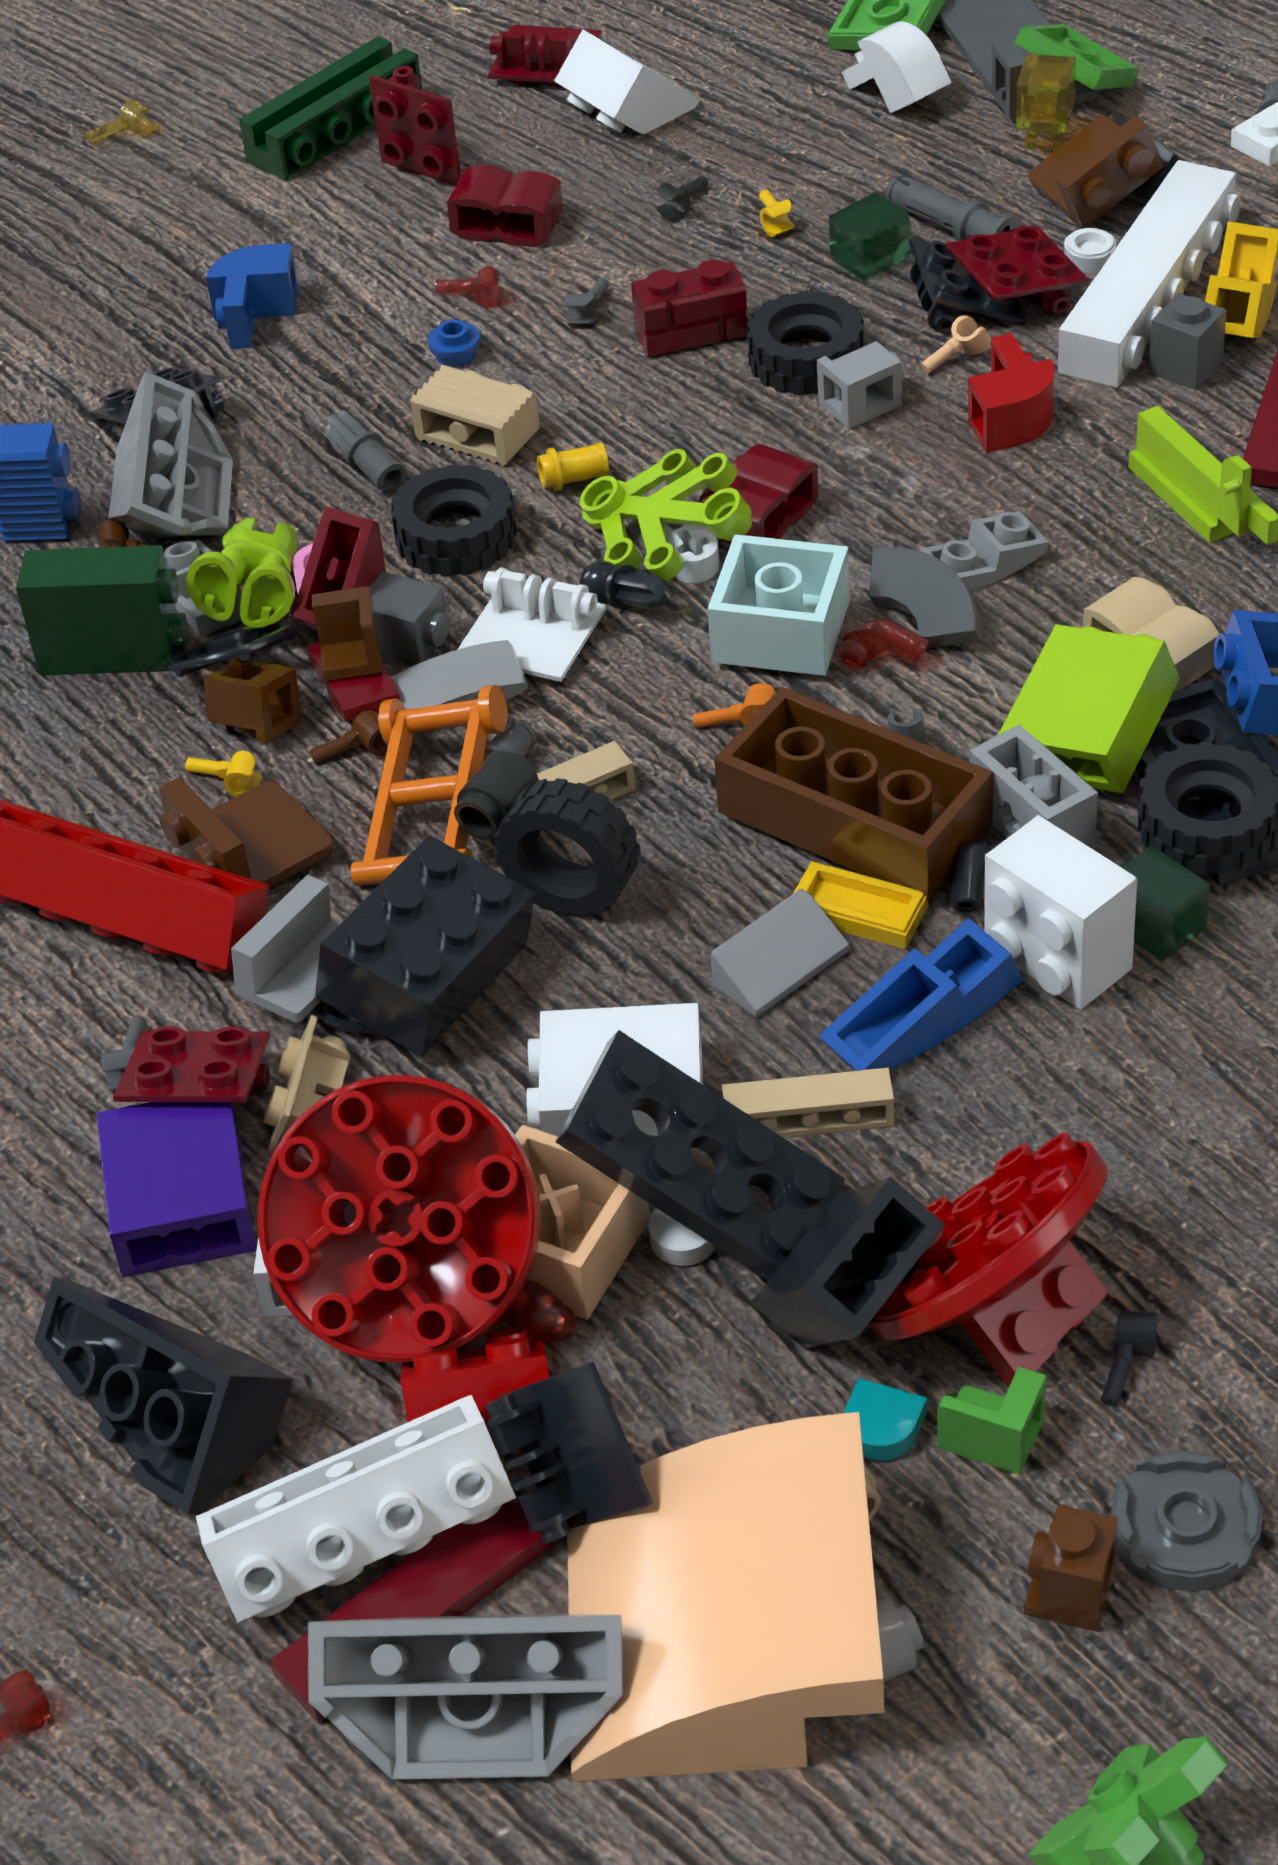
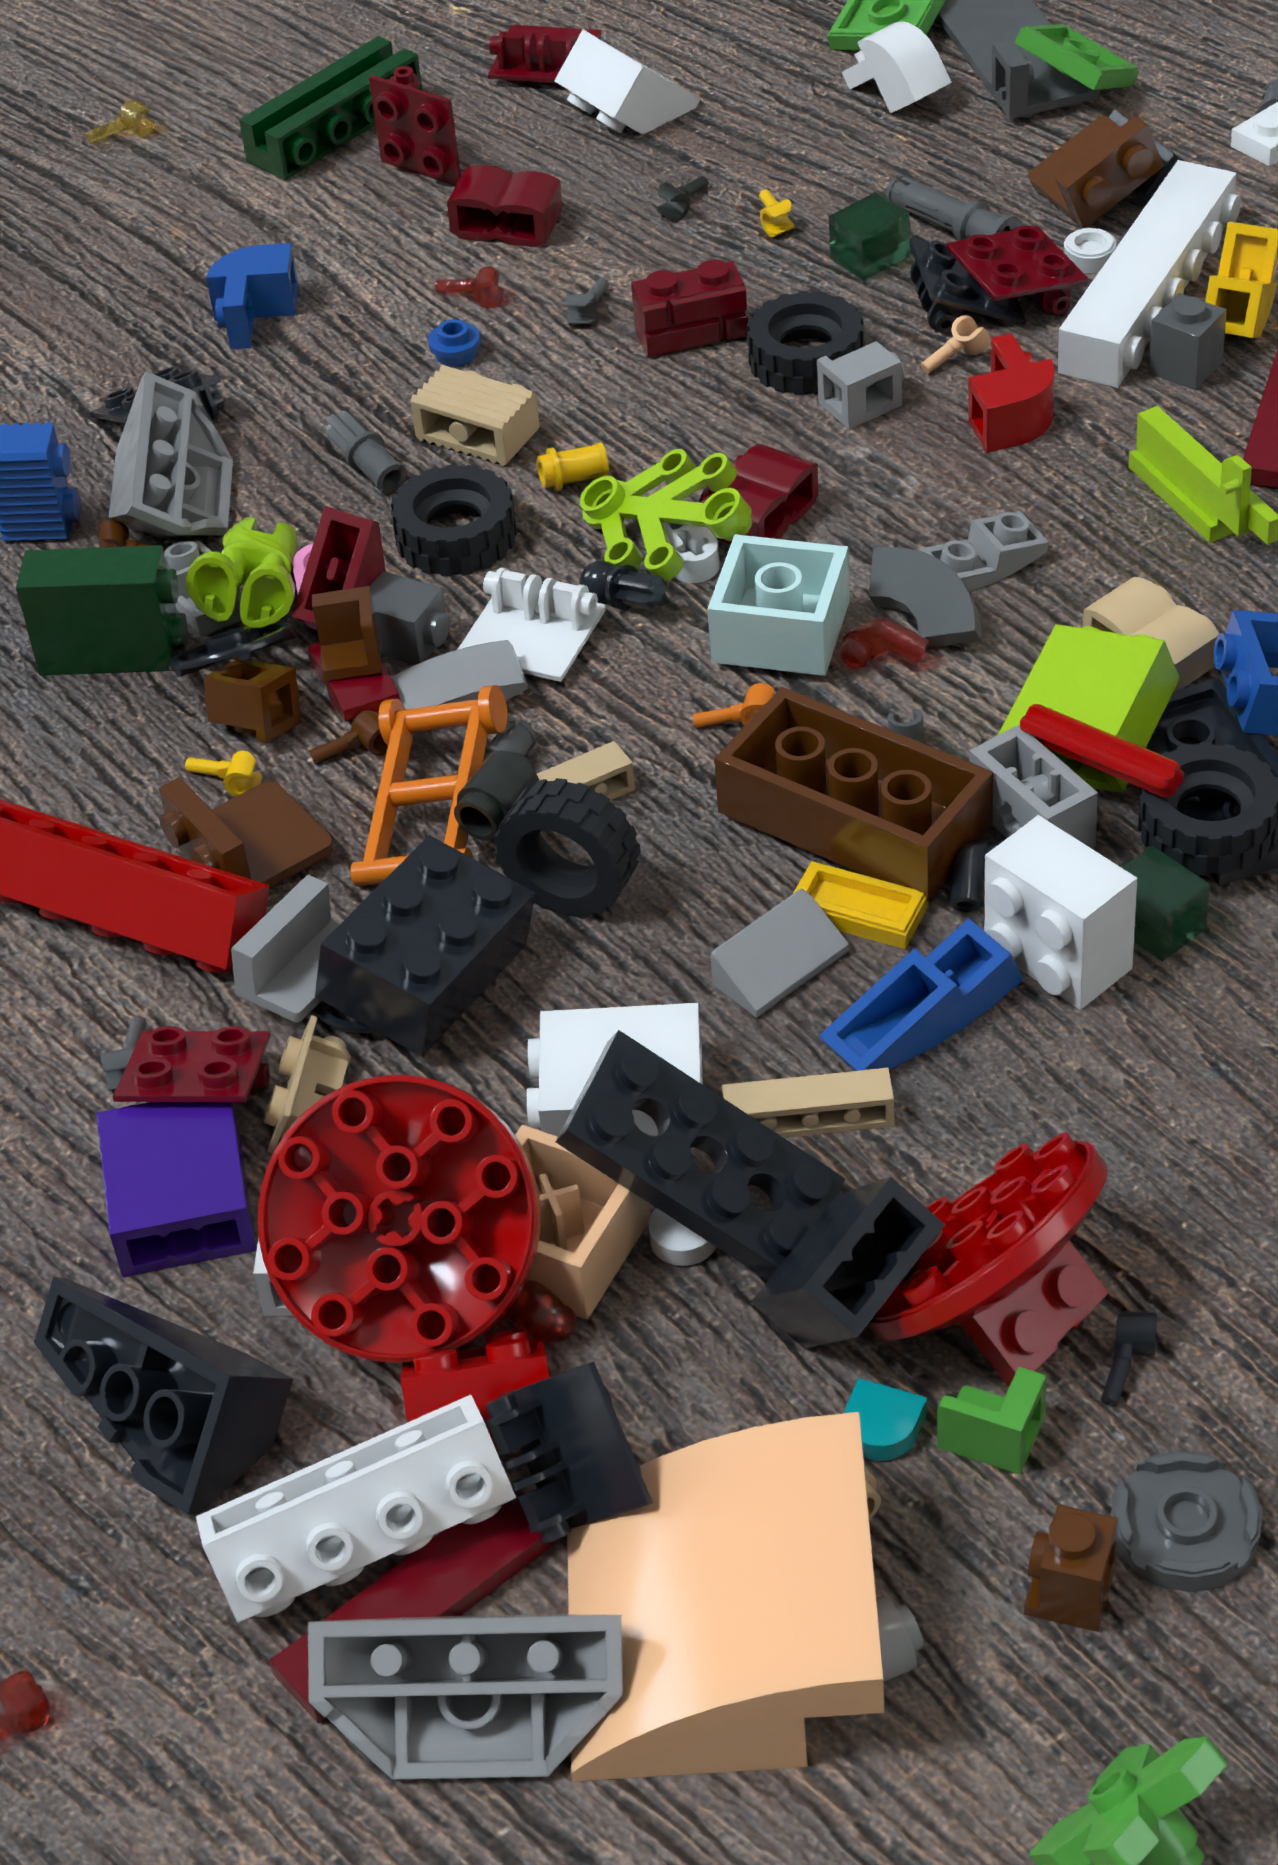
(1045, 97): clear yellow brick -> none
(1103, 750): none -> red axle

